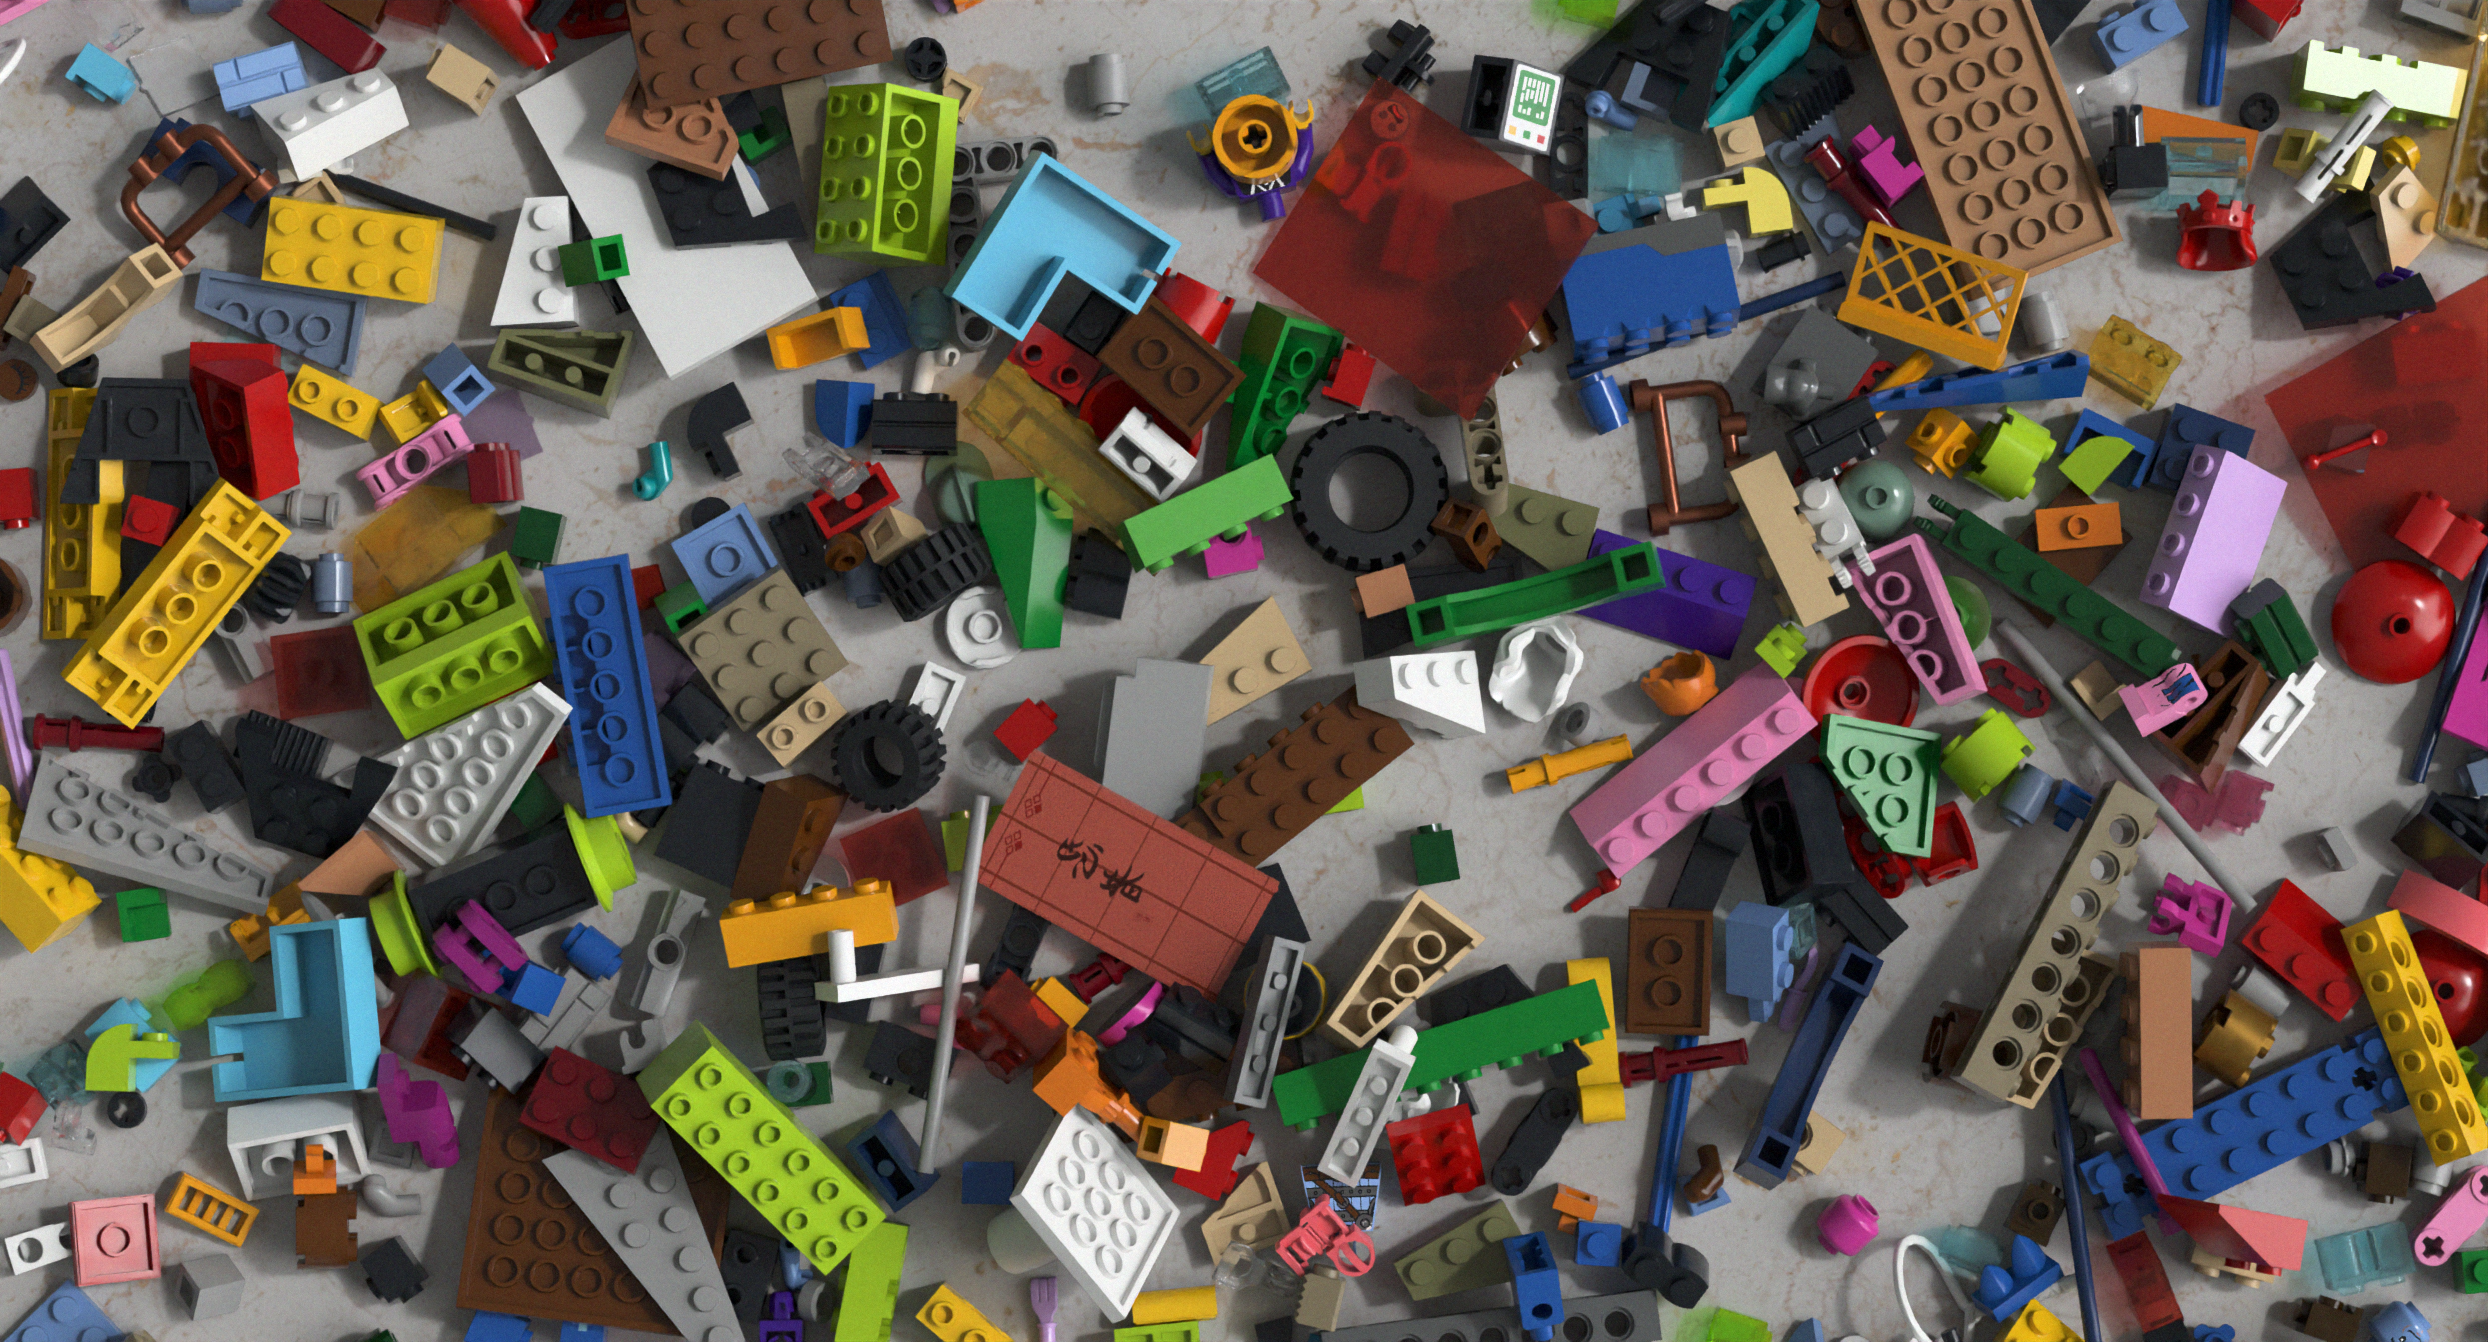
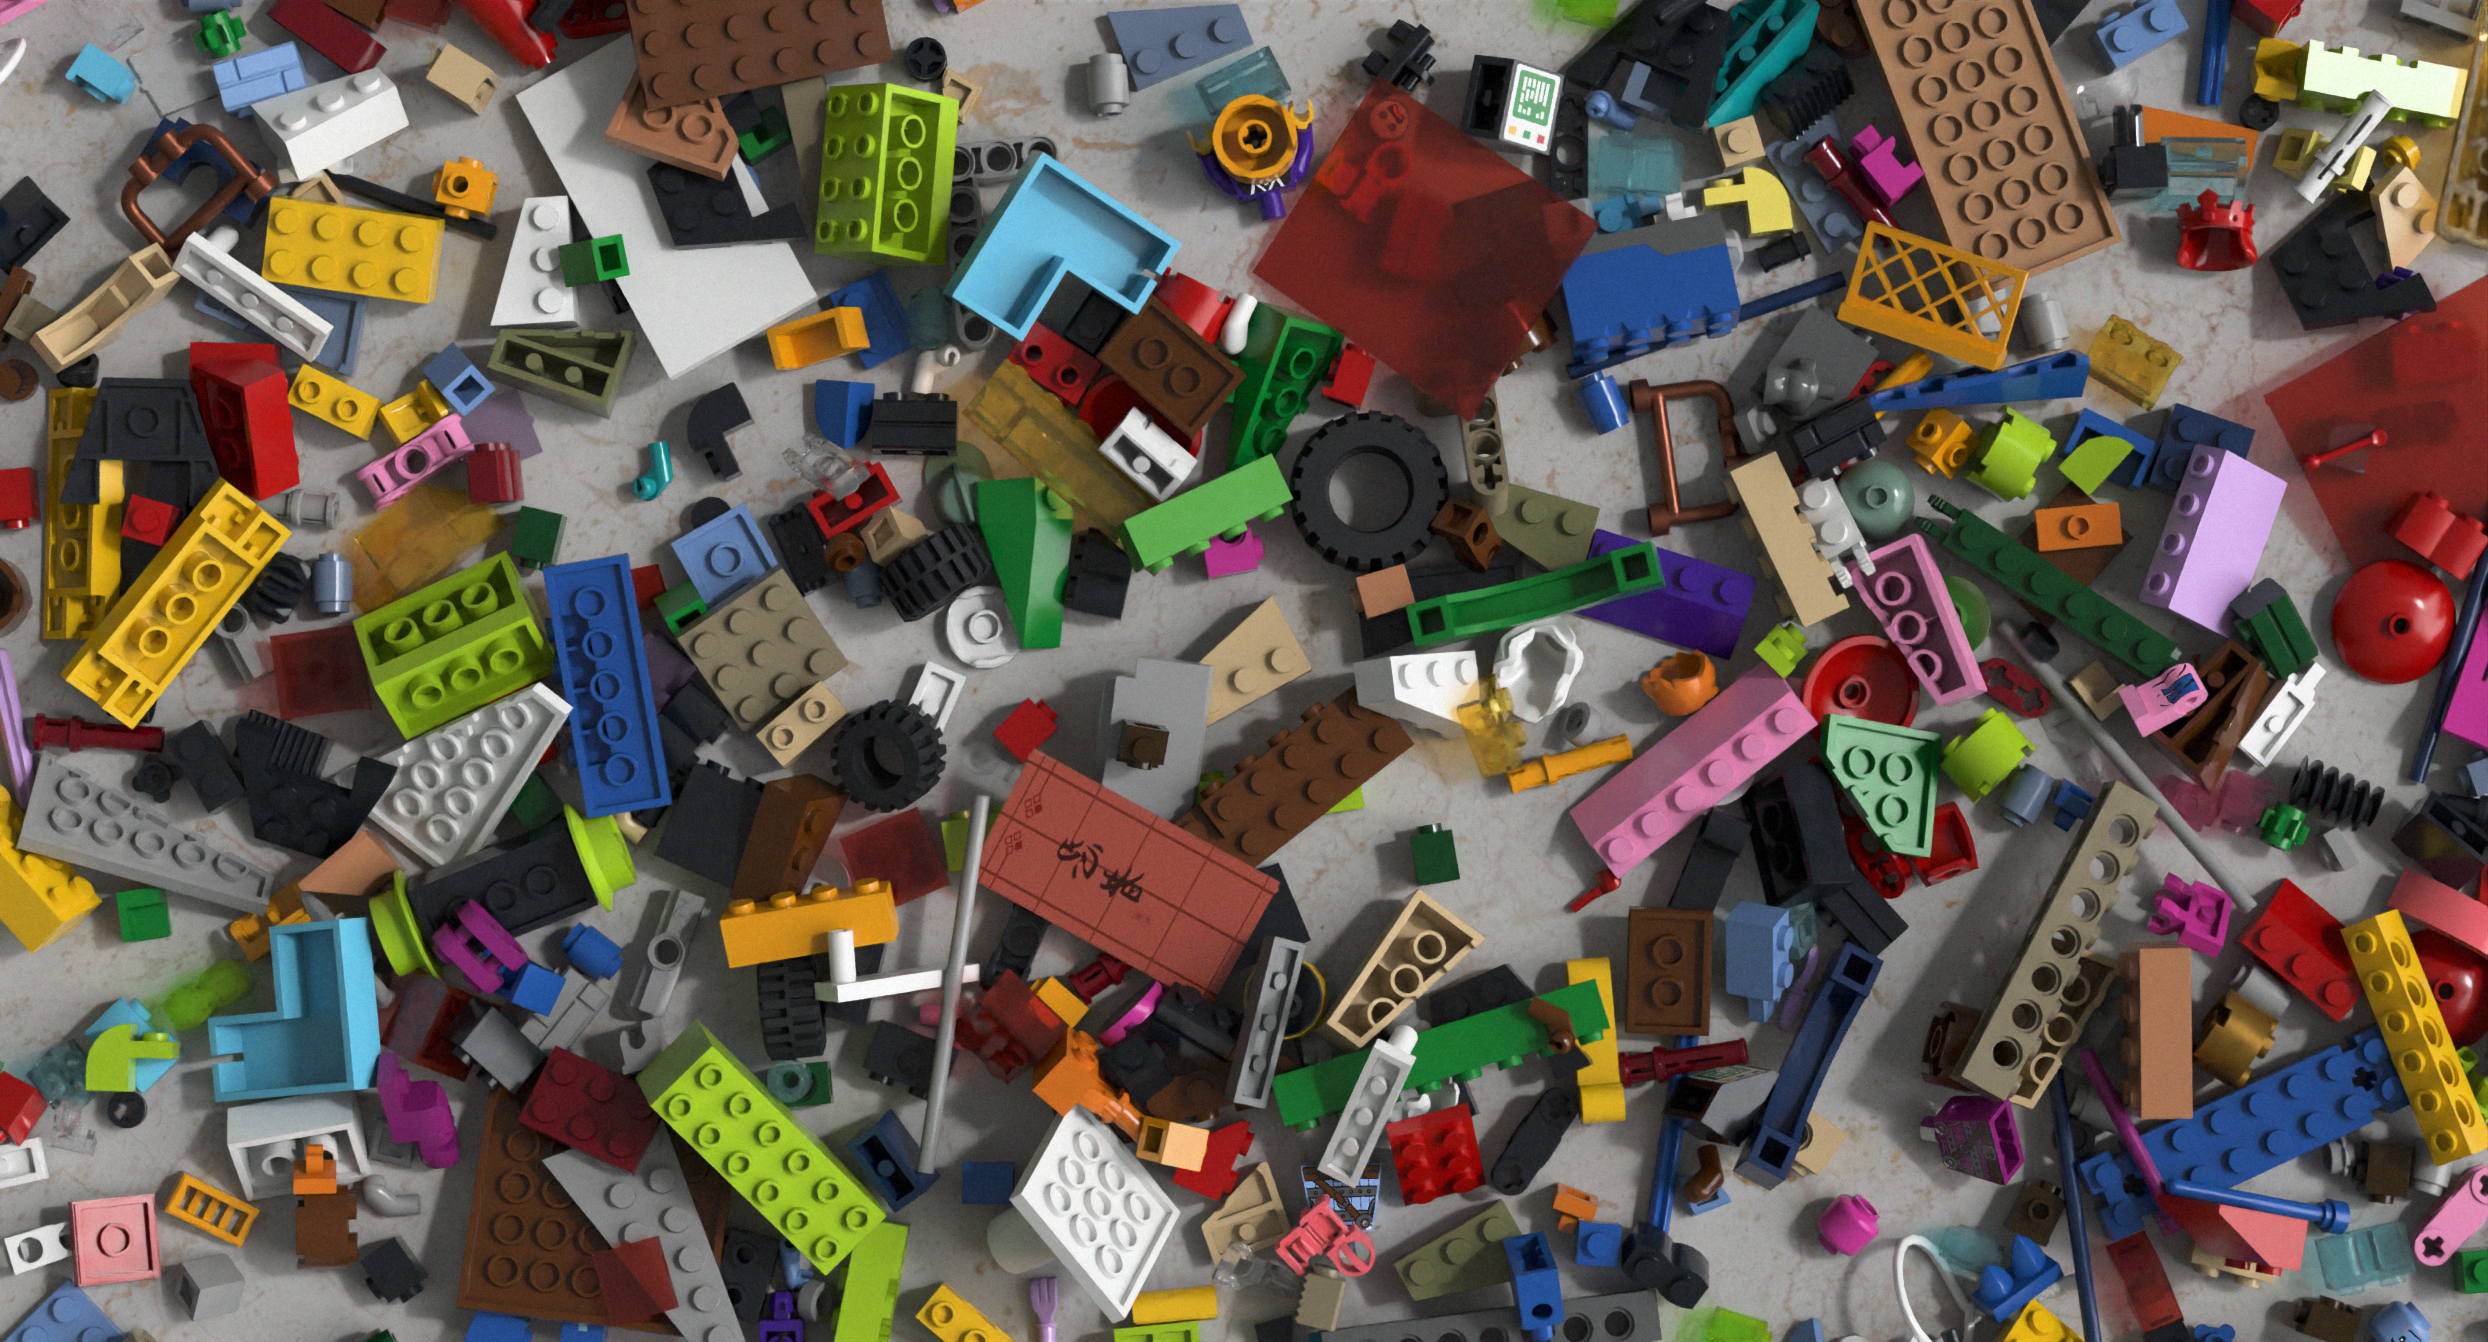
(219, 34): none -> green gear
(248, 294): none -> white piece
(476, 199): none -> light orange brick
(635, 1281): none -> clear red piece
(1142, 744): none -> dark brown brick
(1176, 40): none -> sand blue wing
(1235, 328): none -> white arm
(1491, 729): none -> clear yellow bracket
(1557, 1022): none -> reddish brown arm
(1720, 1102): none -> black slope
(1756, 425): none -> light grey plate
(1976, 1137): none -> magenta torso
(2039, 641): none -> black tile
(2273, 69): none -> yellow bracket
(2283, 827): none -> green gear
(2330, 1216): none -> blue piece
(2335, 794): none -> black piece

